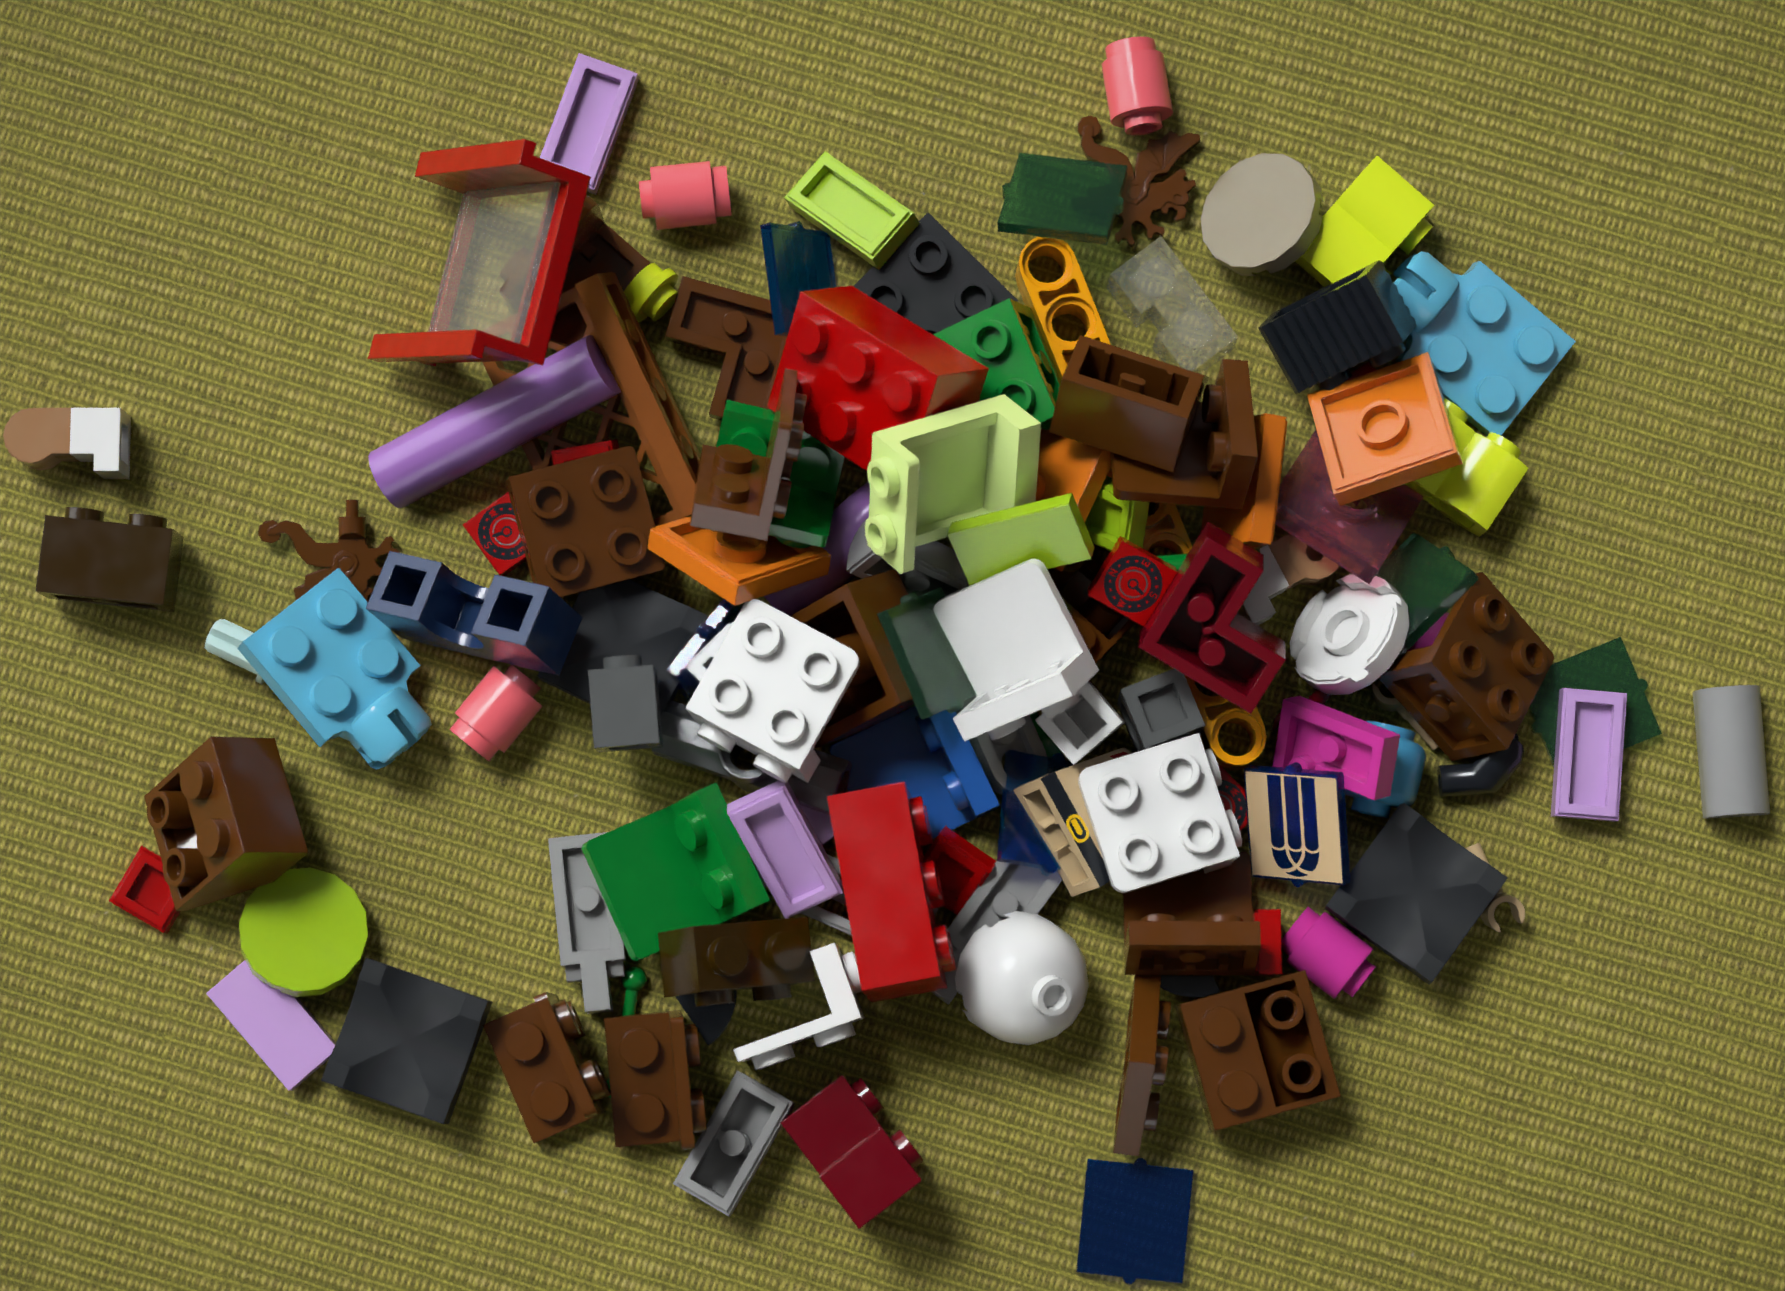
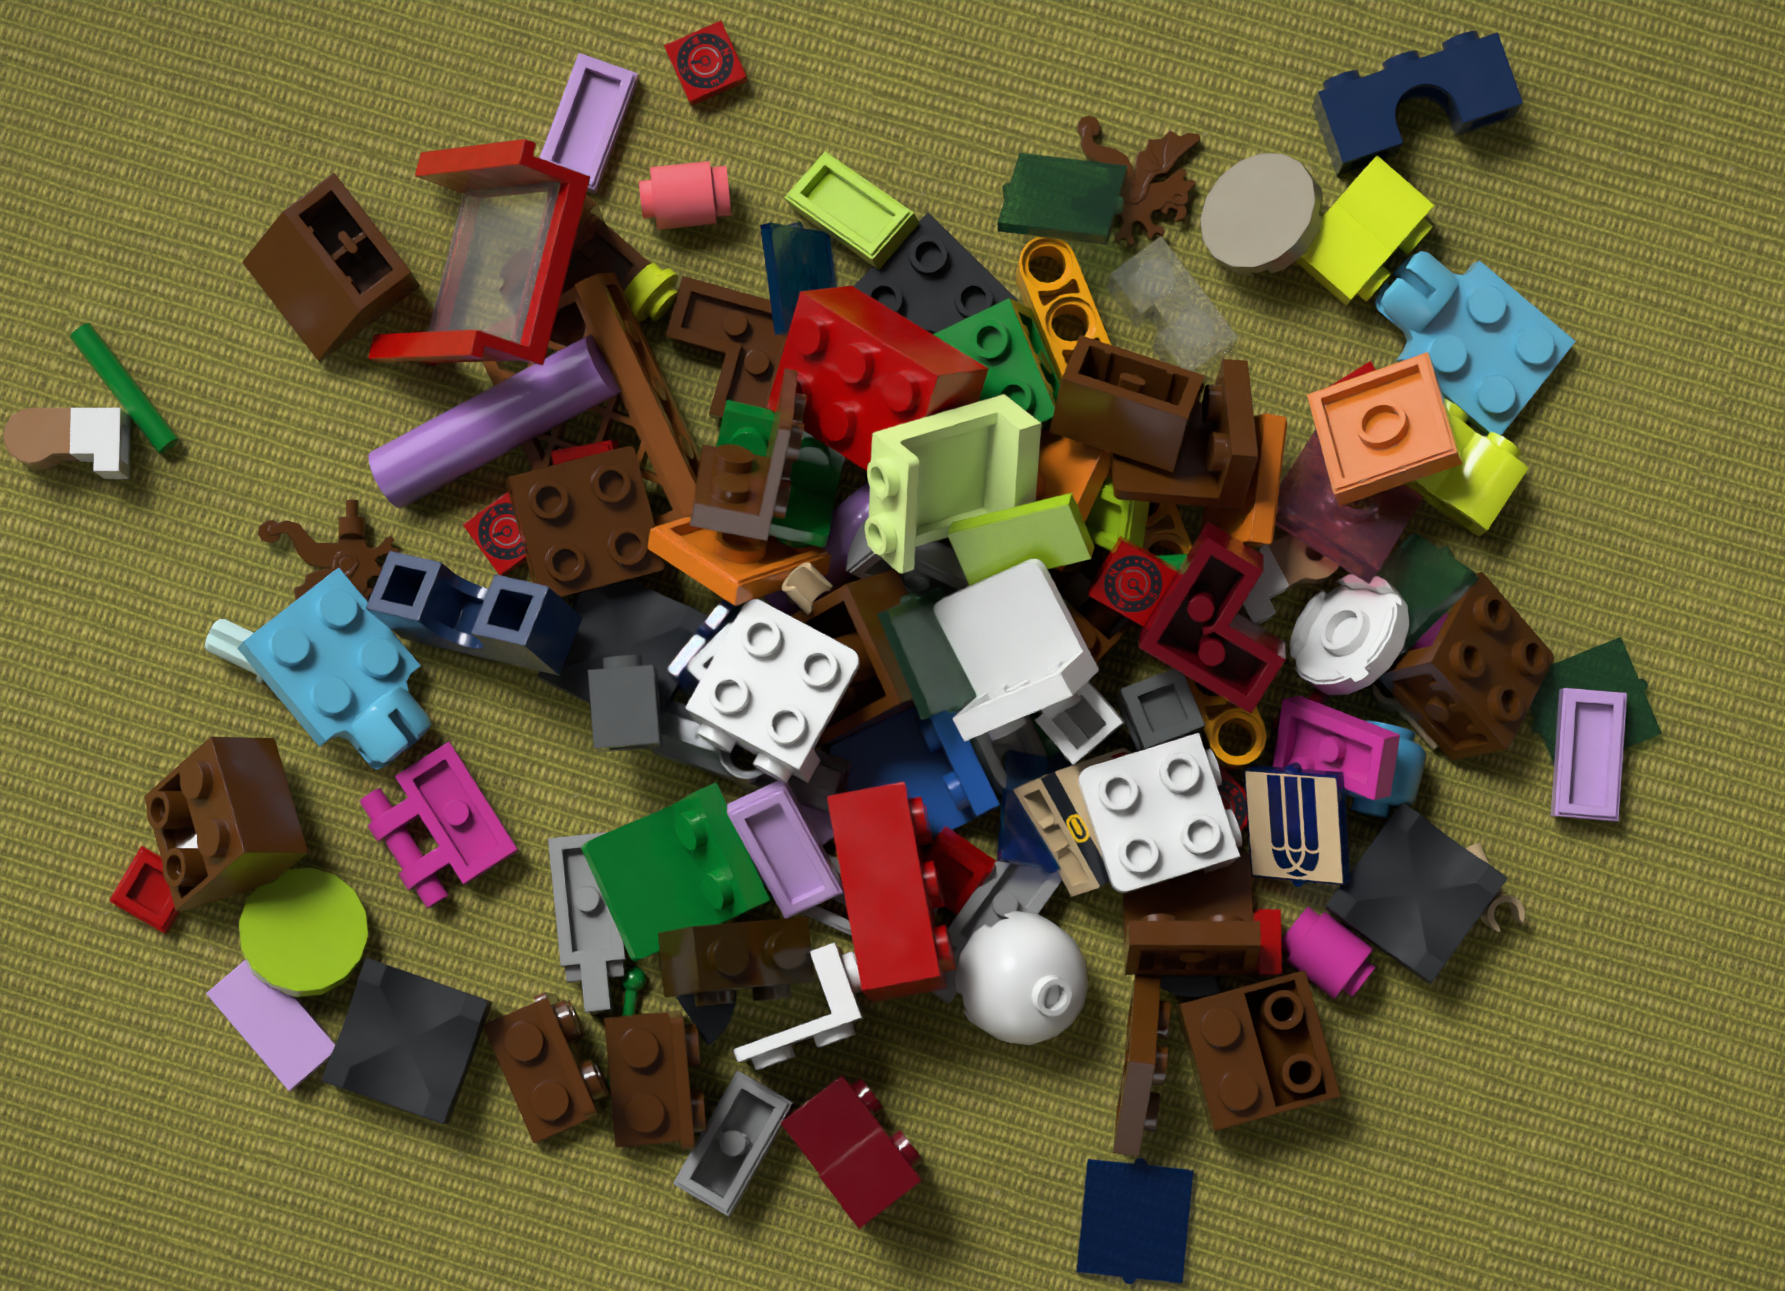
(110, 560): dark brown brick -> none
(124, 388): none -> green piece
(329, 268): none -> reddish brown slope
(456, 815): none -> dark pink plate
(497, 711): coral brick -> none
(705, 63): none -> red tile
(804, 586): none -> tan hand
(1136, 85): coral brick -> none
(1338, 329): black brick -> none
(1465, 79): none -> dark blue arch
(1484, 775): black arm -> none
(1731, 751): light grey brick -> none

